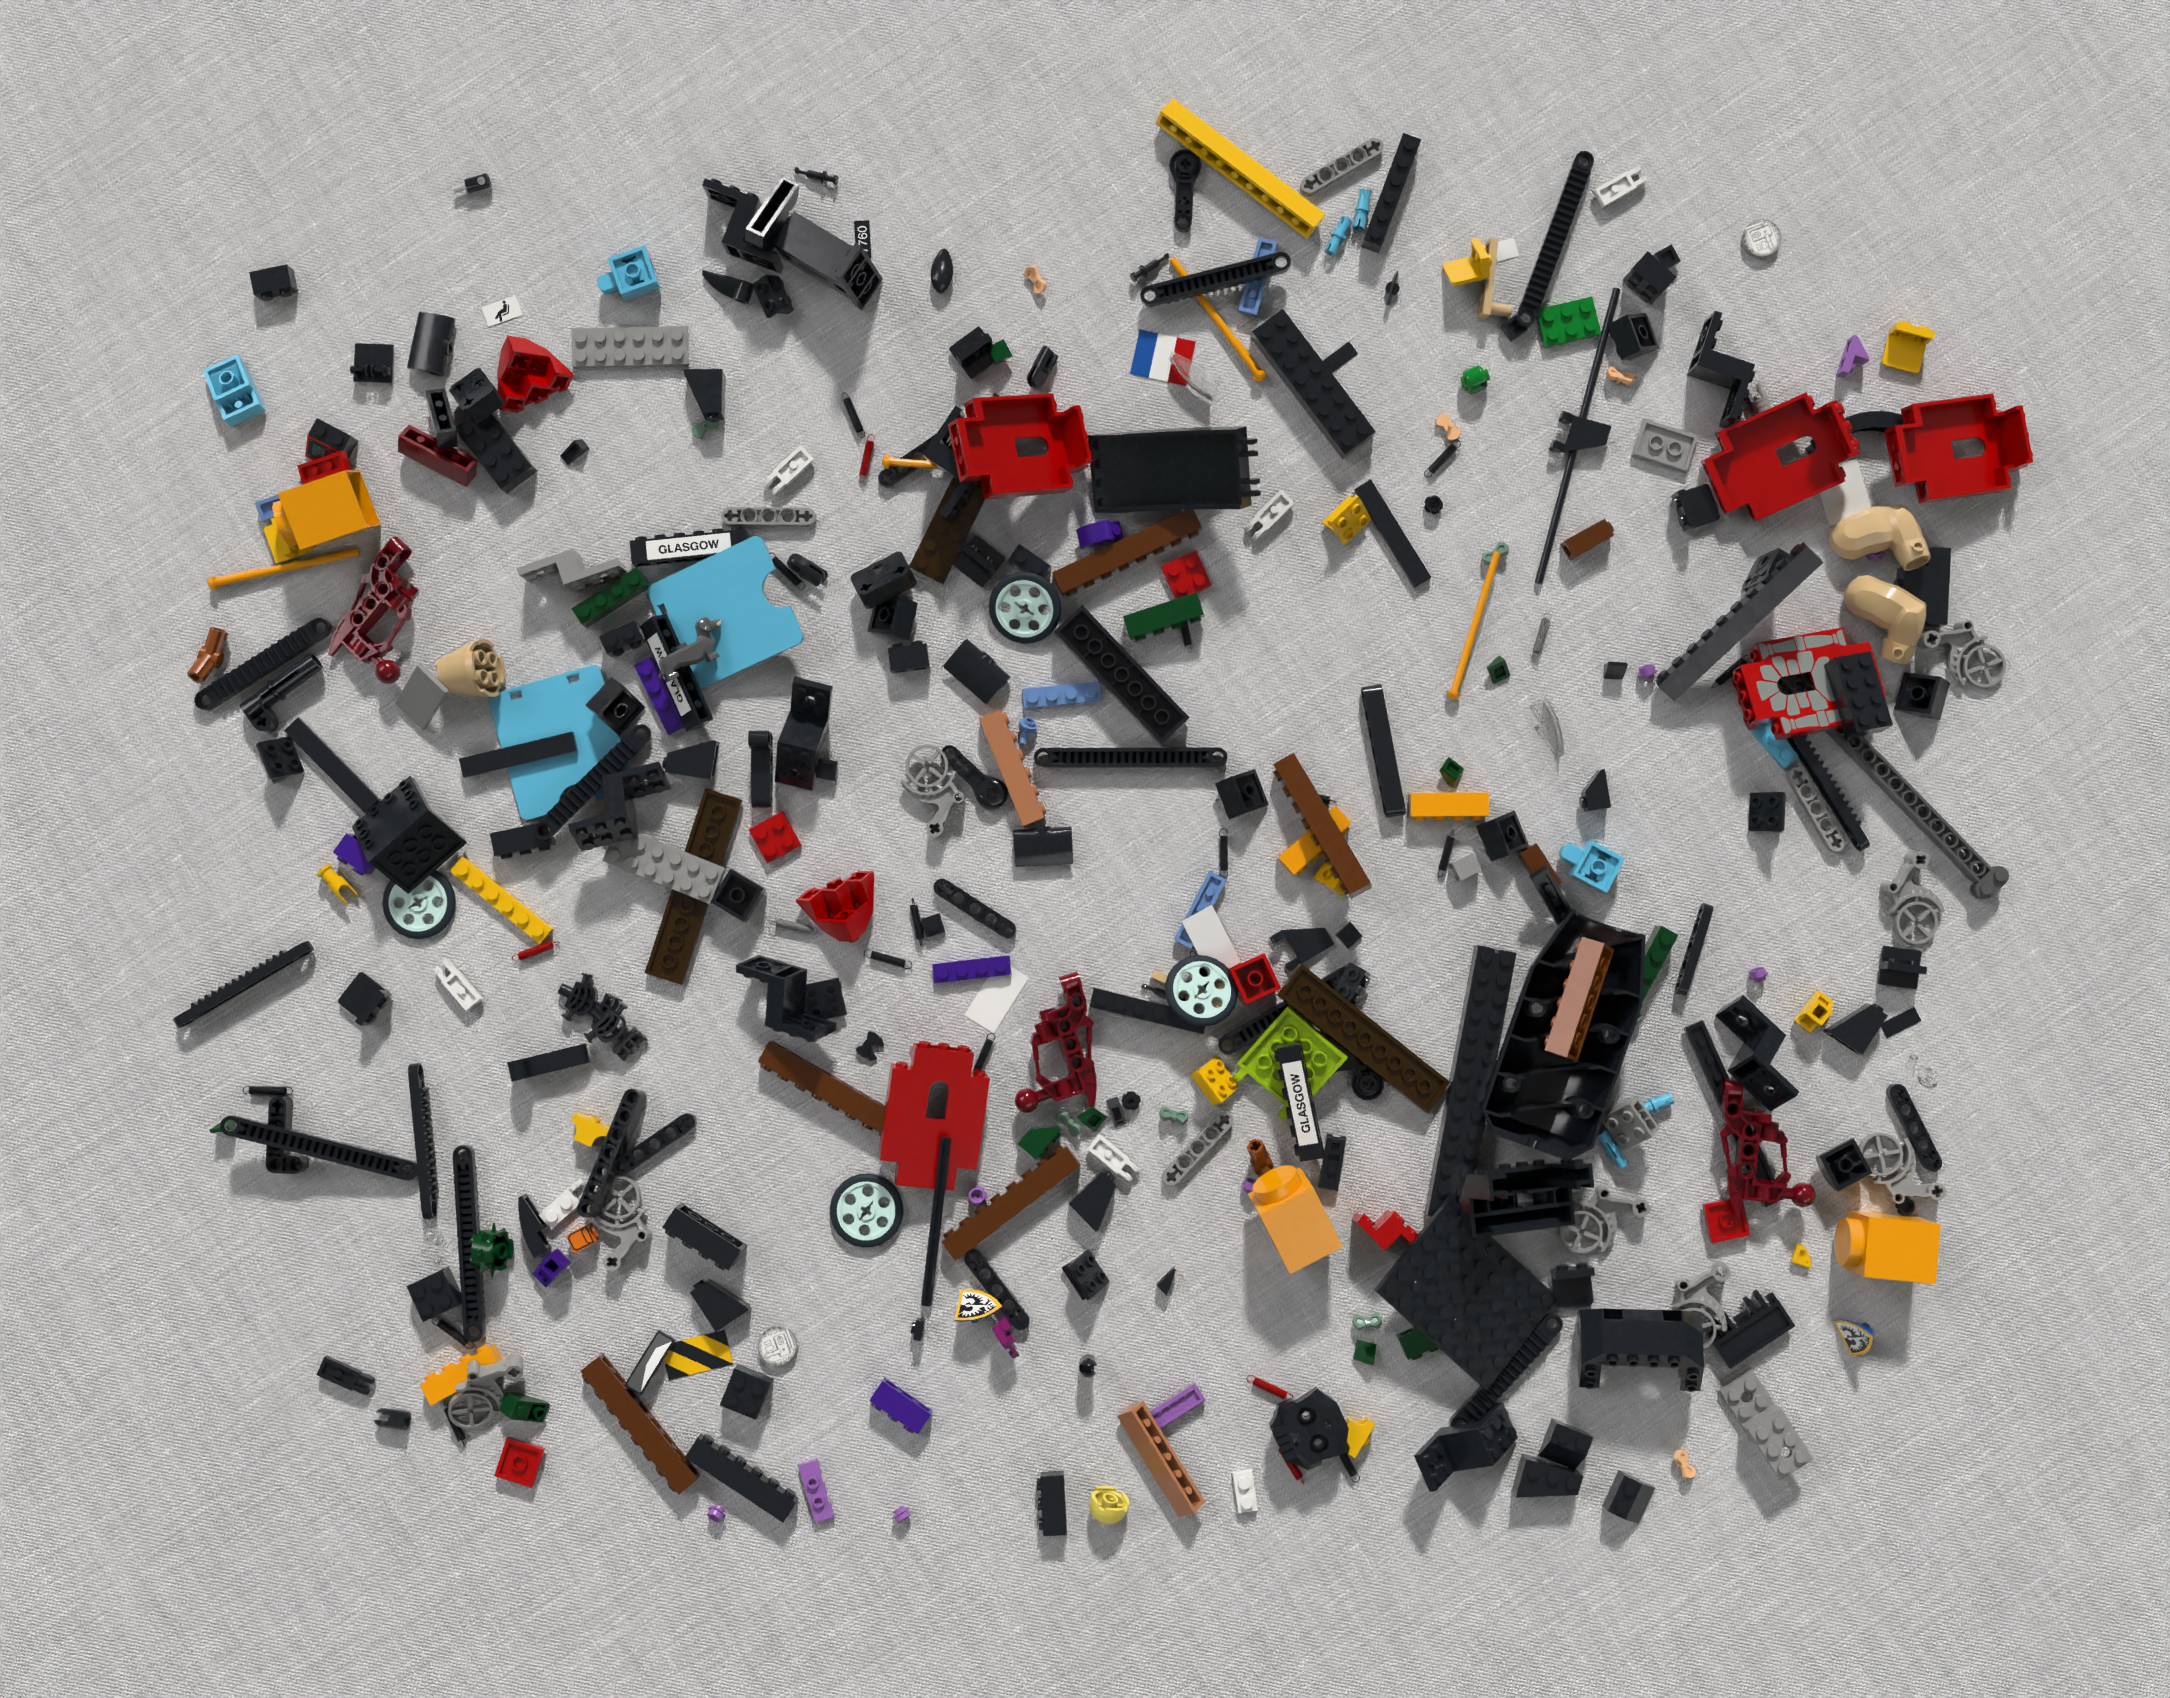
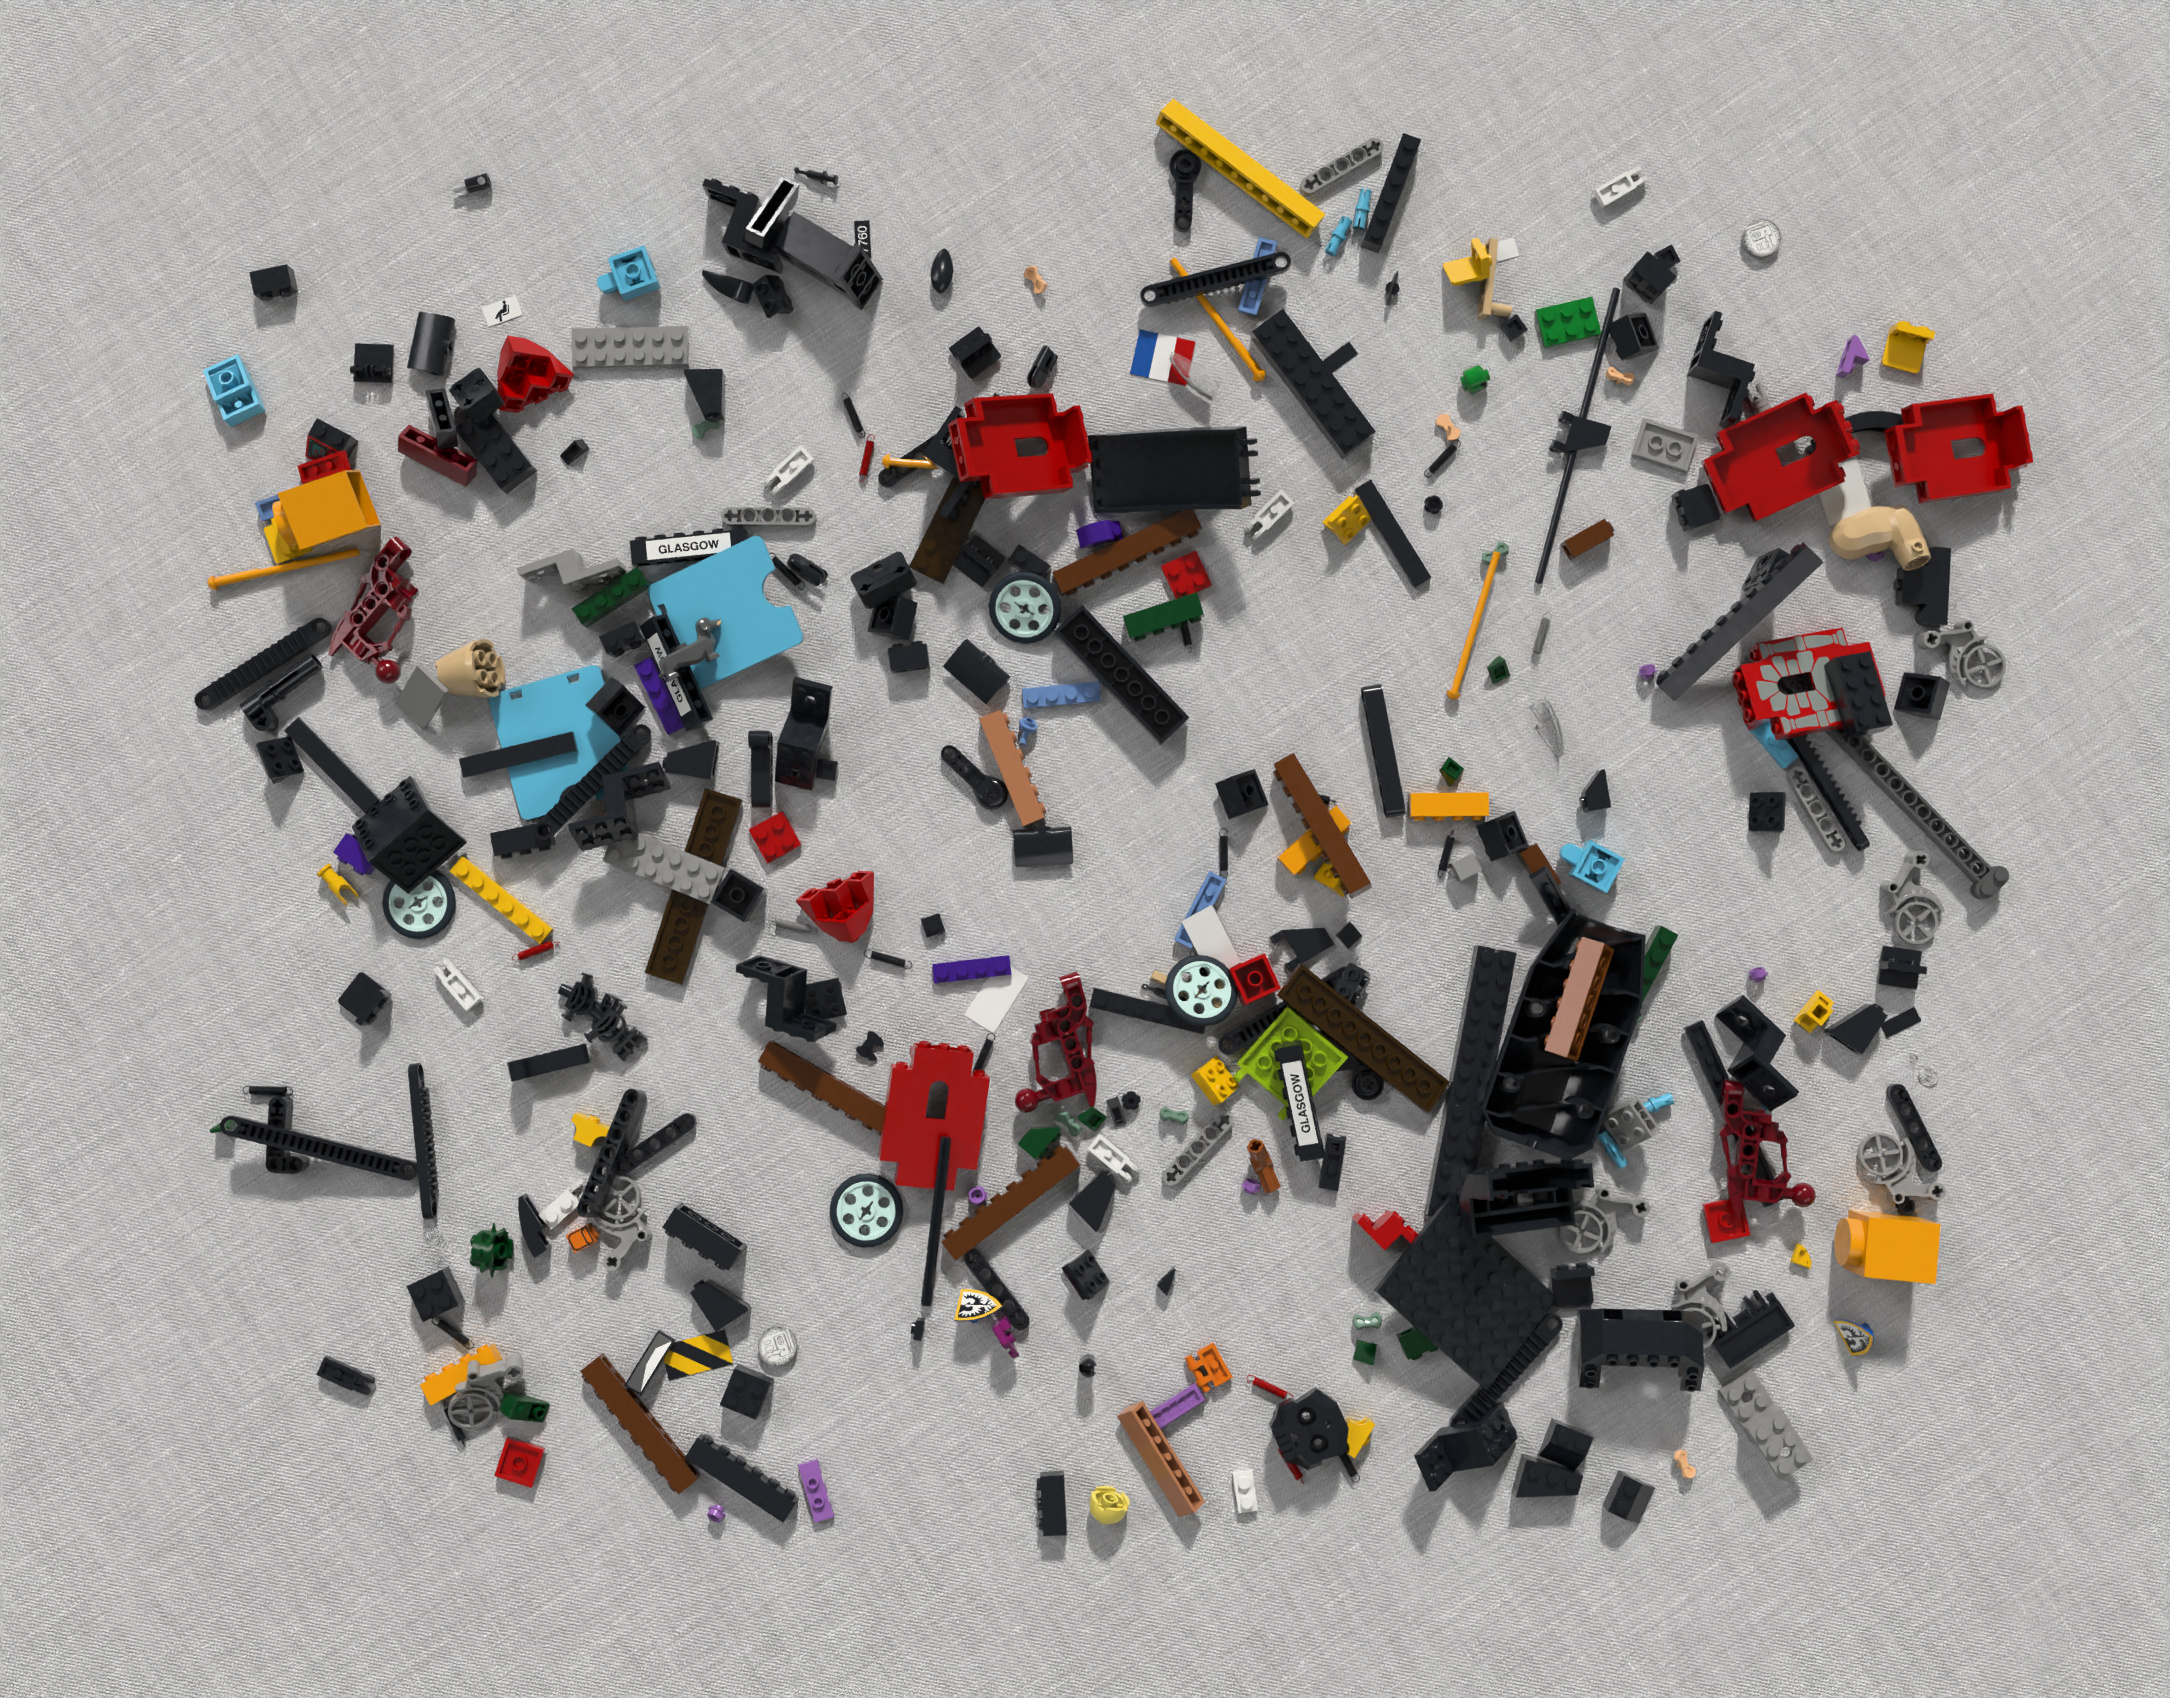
(209, 656): dark orange piece -> none
(242, 983): black gear -> none
(397, 1419): black piece -> none
(467, 1225): black gear -> none
(551, 1267): dark purple brick -> none
(900, 1406): dark purple brick -> none
(901, 1514): medium lavender plate -> none
(916, 922): black piece -> none
(944, 797): light grey piece -> none
(984, 911): black beam -> none
(999, 352): dark green slope -> none
(1131, 757): black gear -> none
(1144, 270): black piece -> none
(1213, 1363): none -> orange plate
(1293, 1217): light orange container -> none
(1554, 239): black gear -> none
(1615, 670): black slope -> none
(1693, 949): black beam -> none
(1729, 672): black piece -> none
(1843, 1165): black brick -> none
(1889, 609): tan piece -> none

